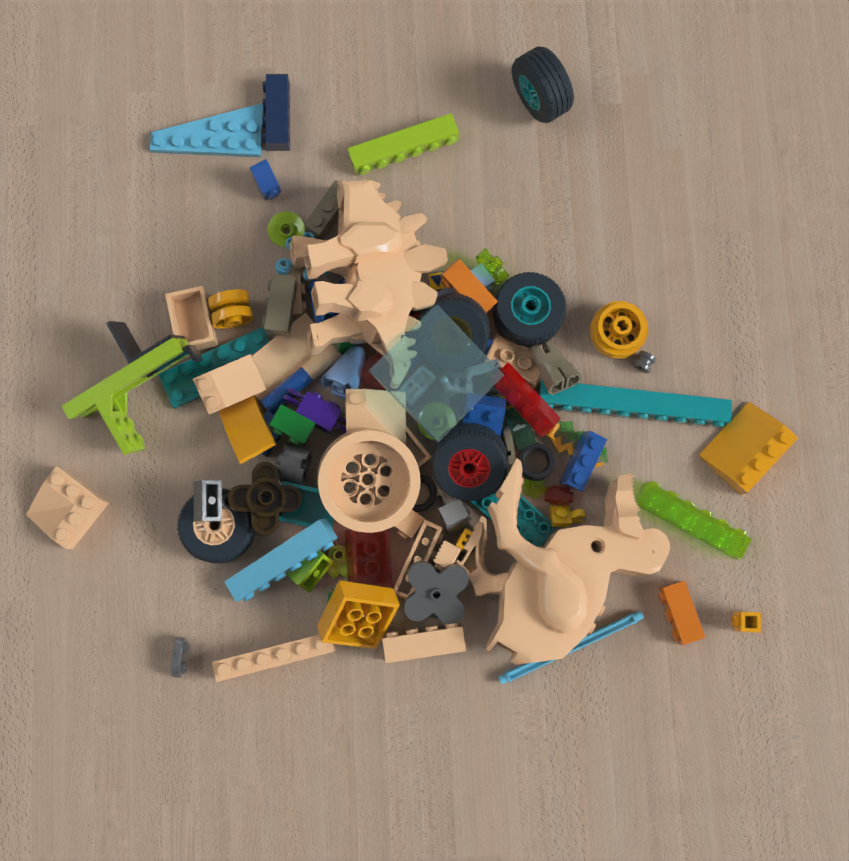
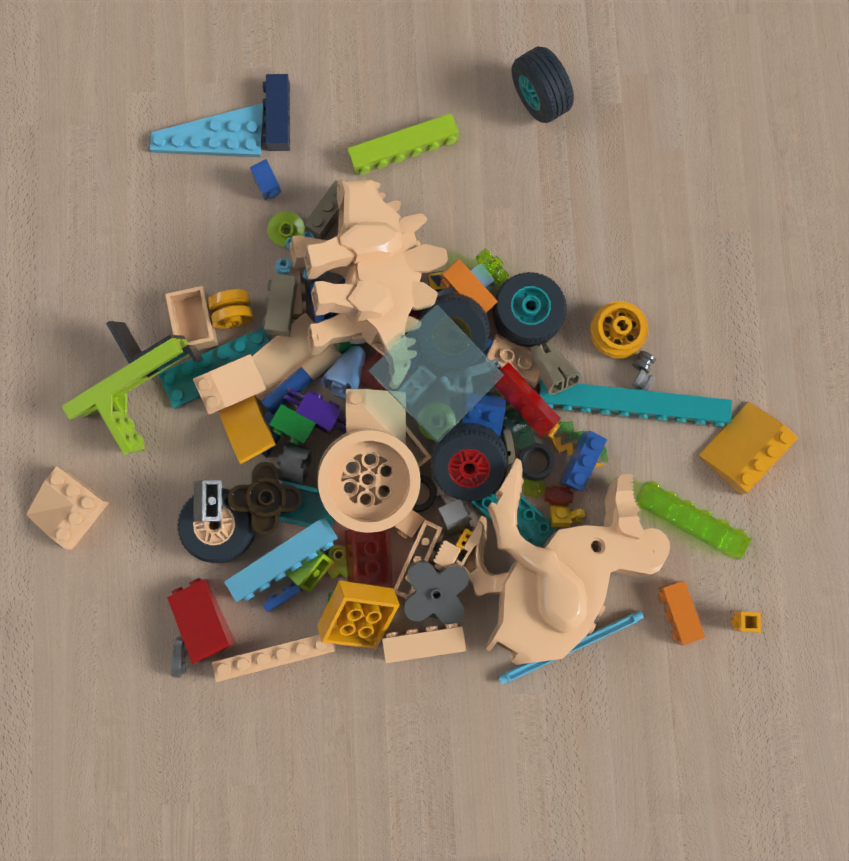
(200, 620): none -> red slope
(274, 600): none -> blue plate
(643, 380): none -> light grey wheel

